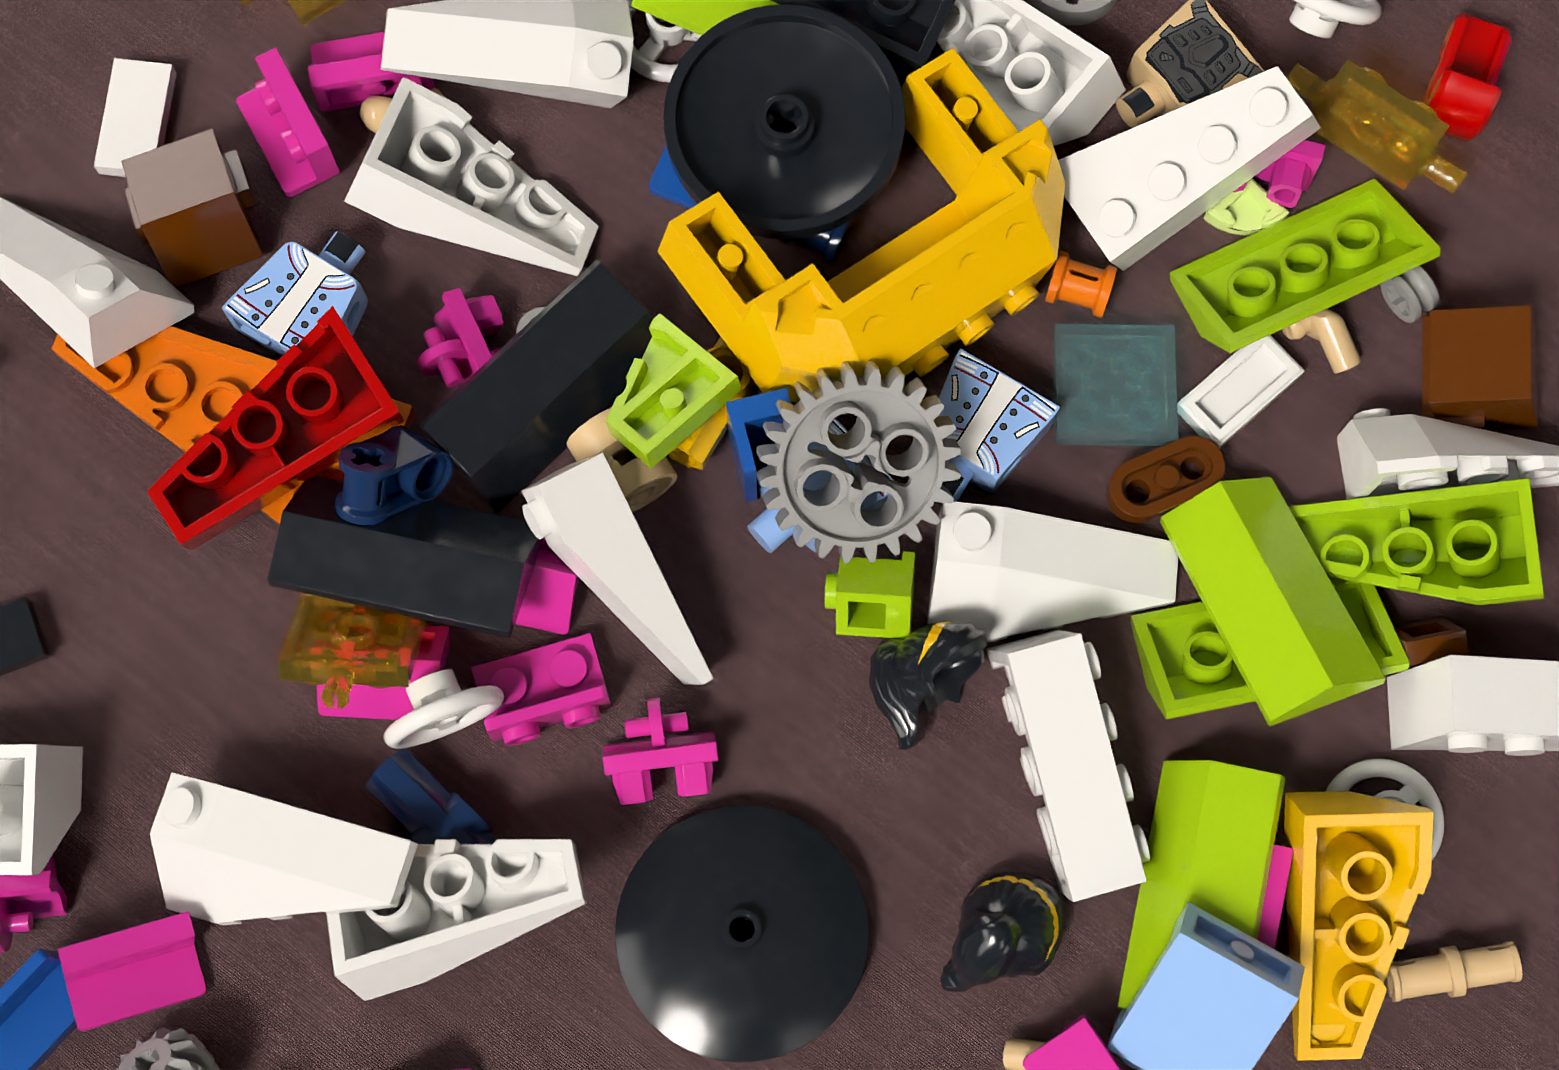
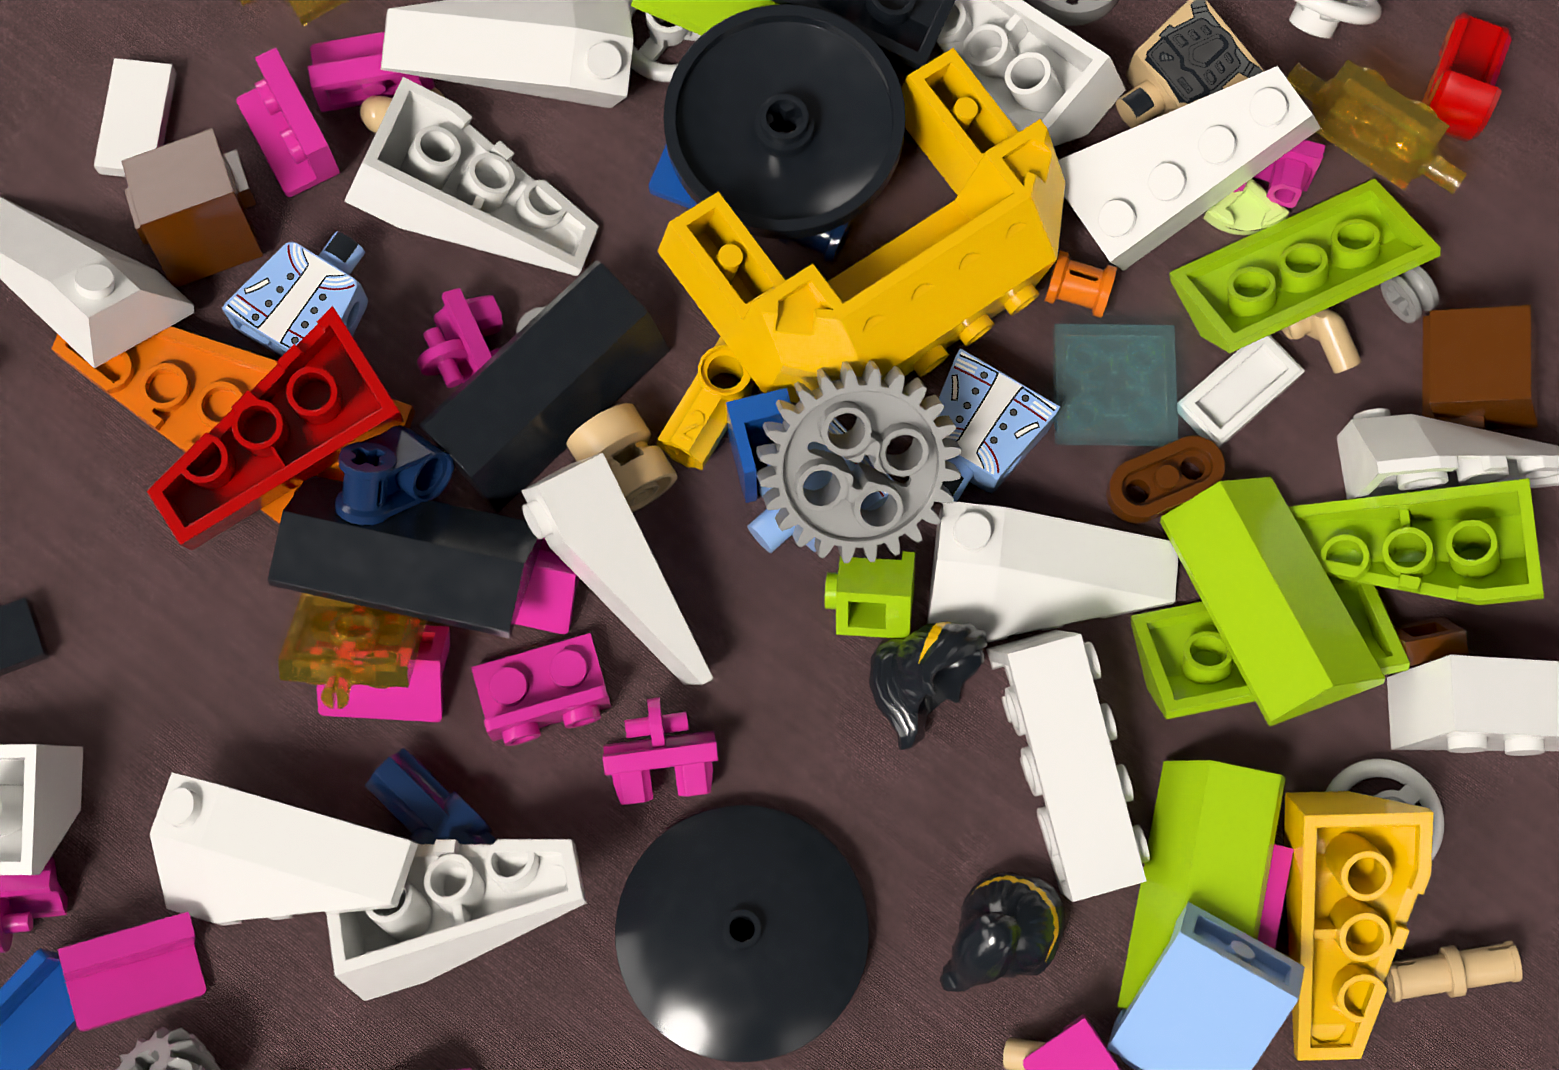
(441, 709): white piece -> none
(669, 393): lime wing -> none

